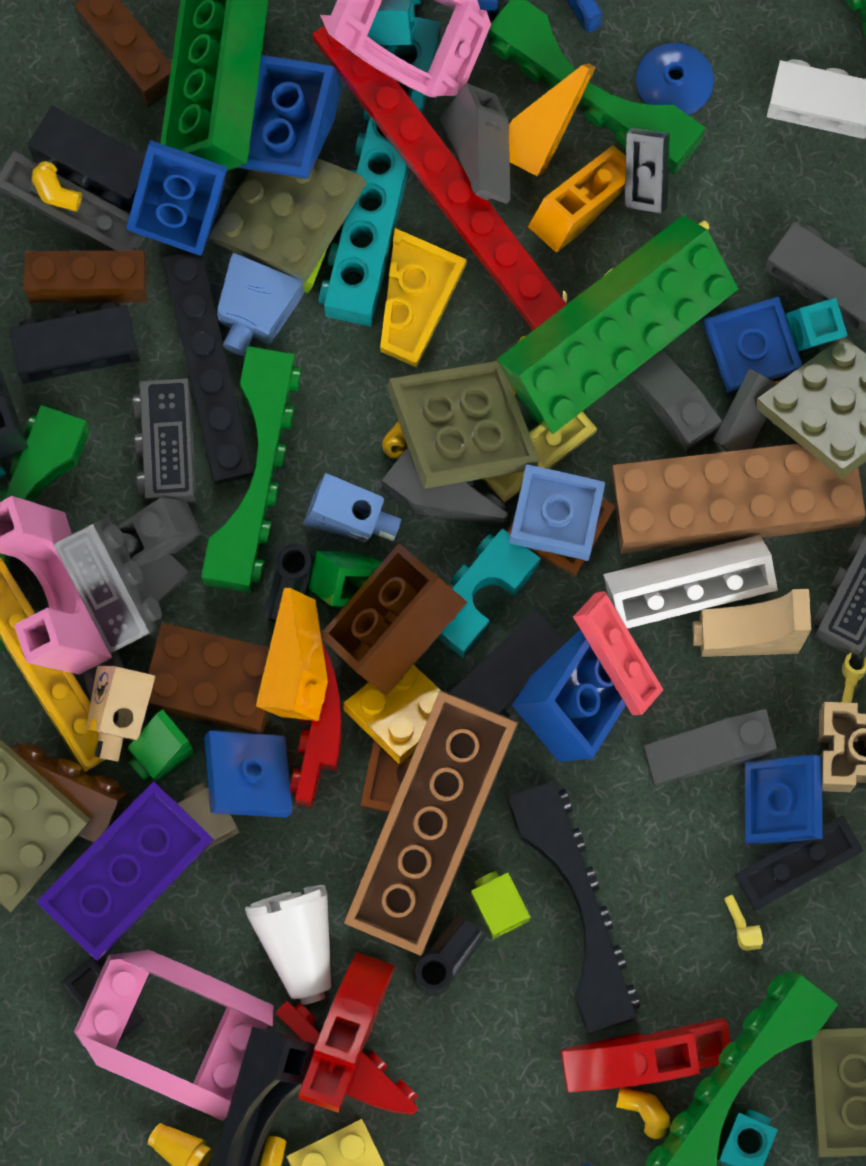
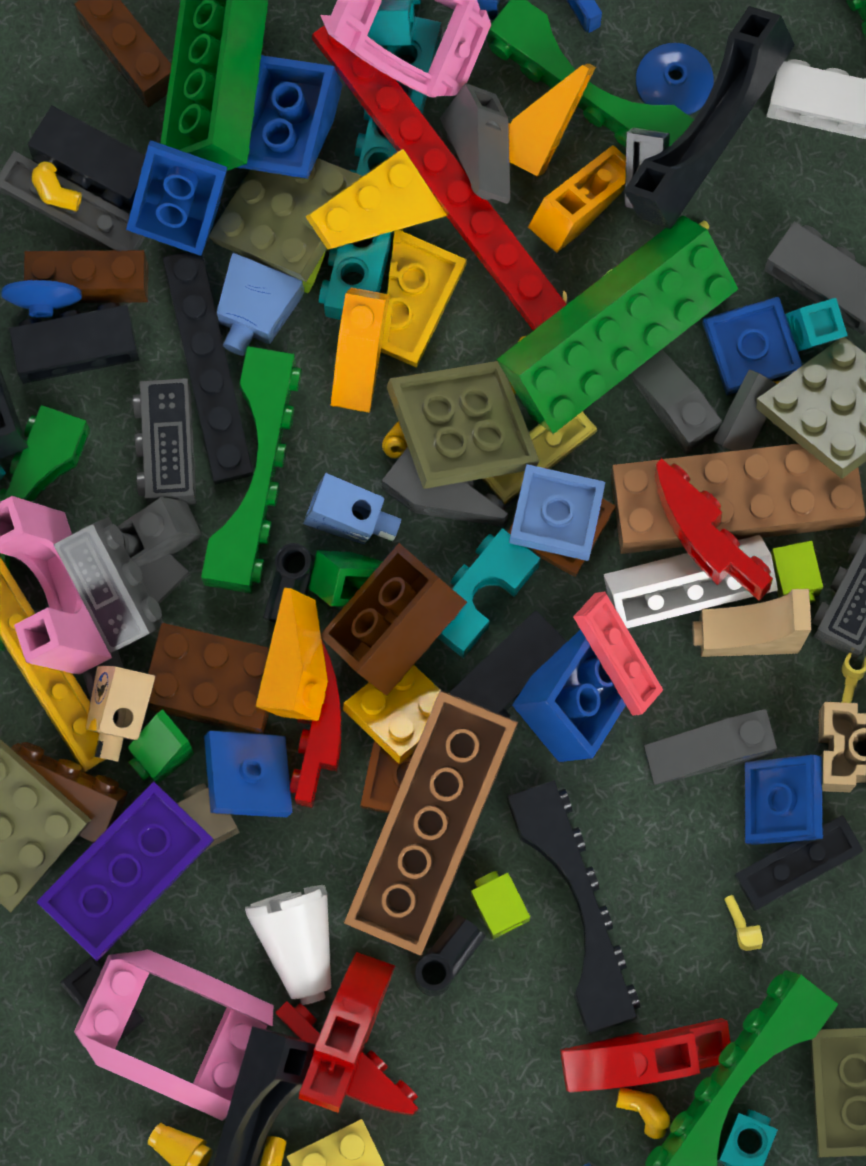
(41, 296): none -> blue dish
(359, 349): none -> light orange slope
(376, 204): none -> yellow wing
(695, 523): none -> red slope
(750, 61): none -> black arch
(797, 569): none -> lime brick

